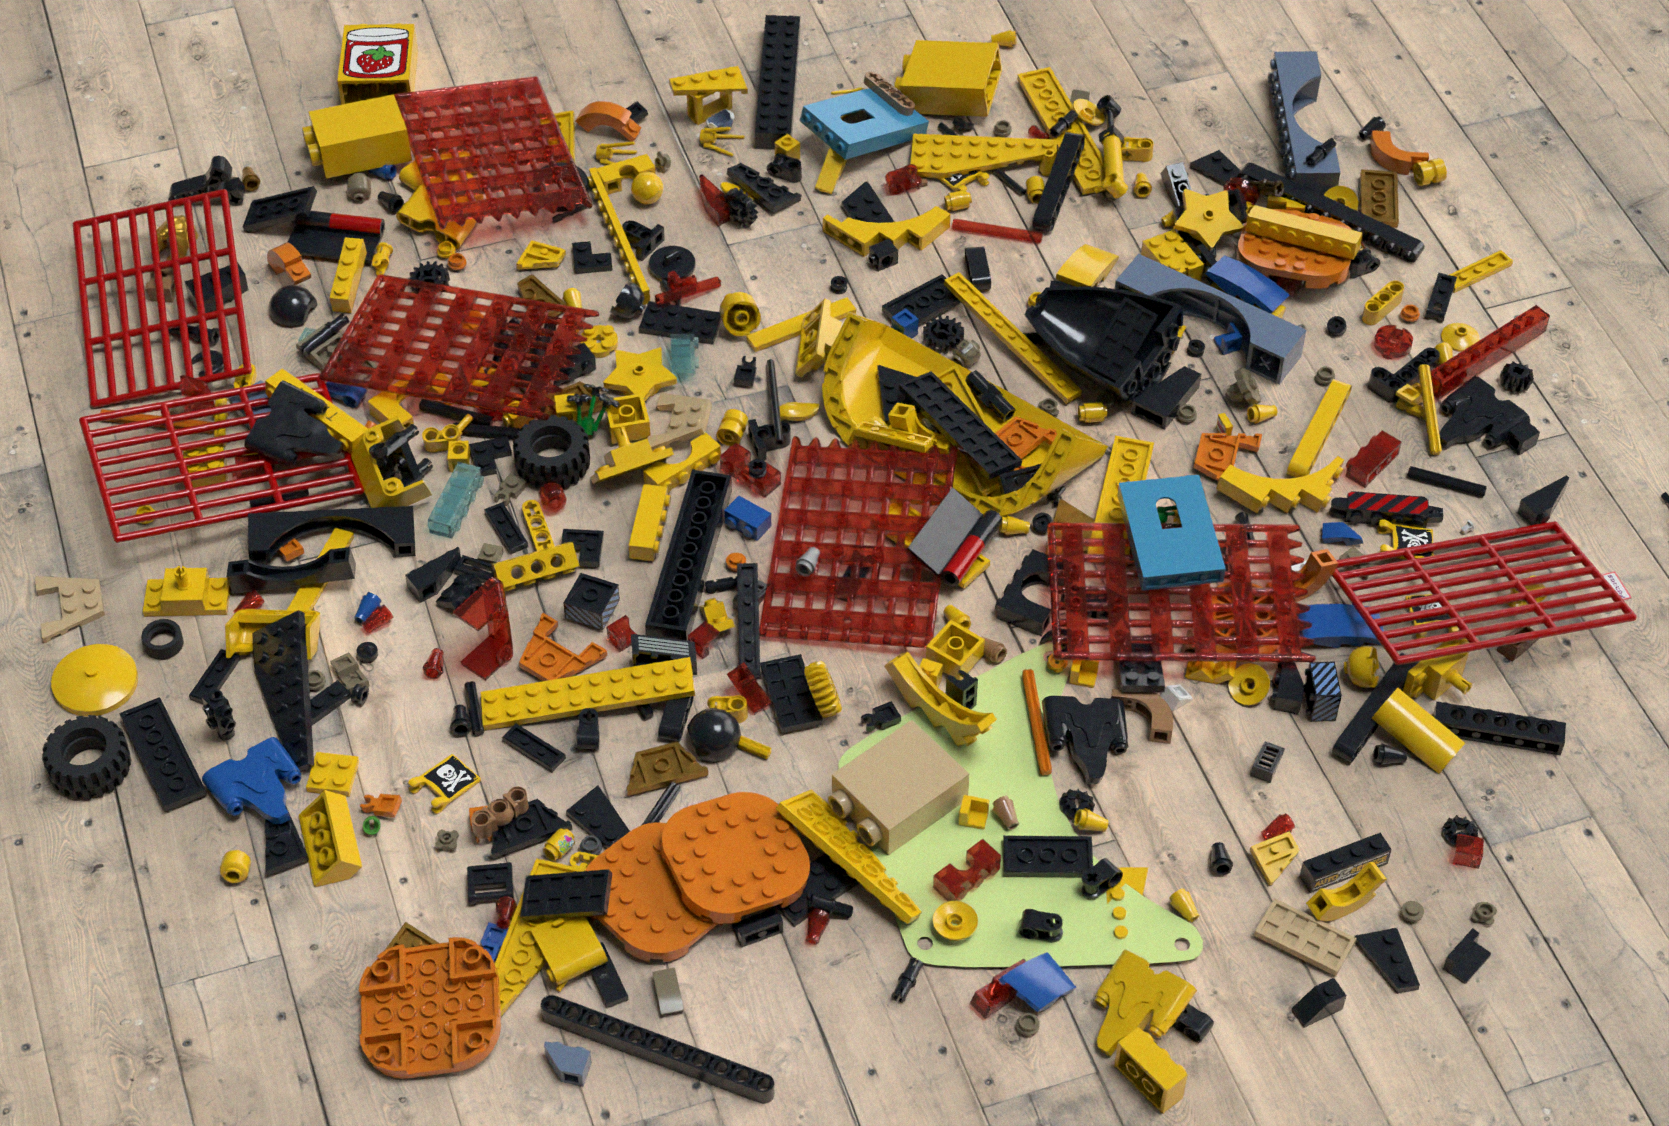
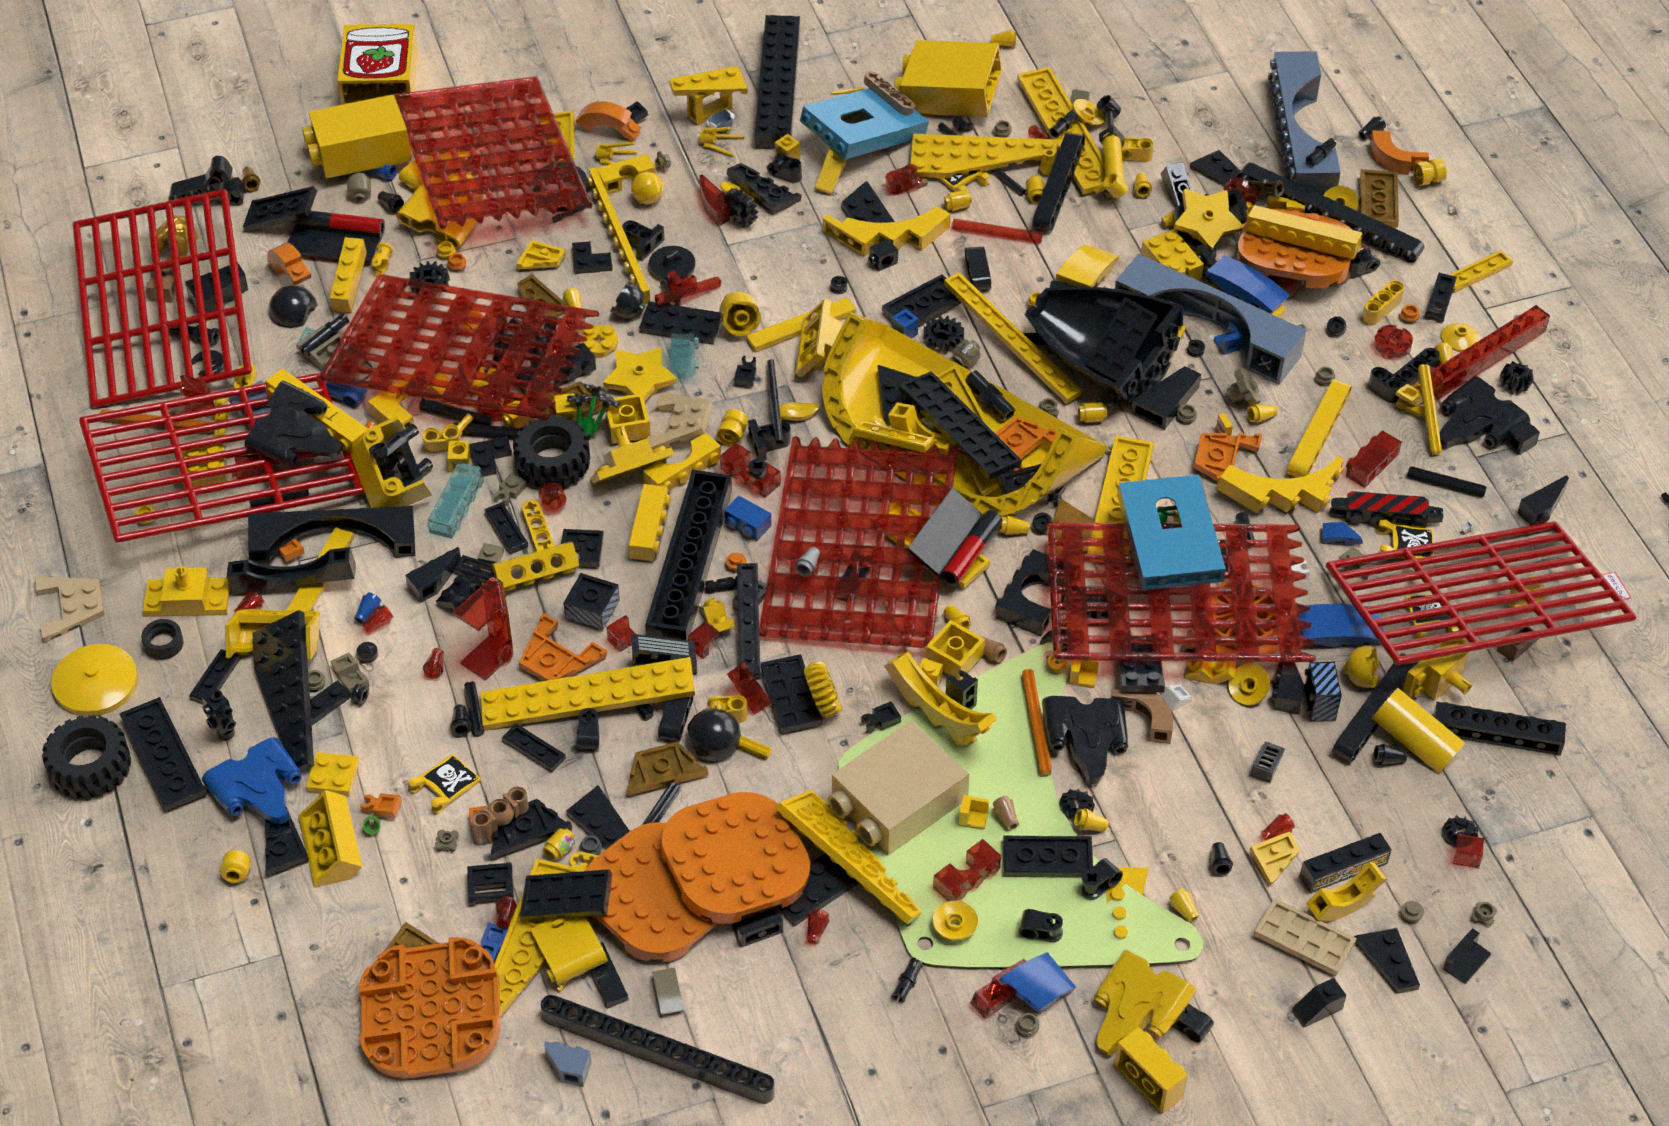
(830, 906): black axle -> none
(1318, 571): orange arch -> none

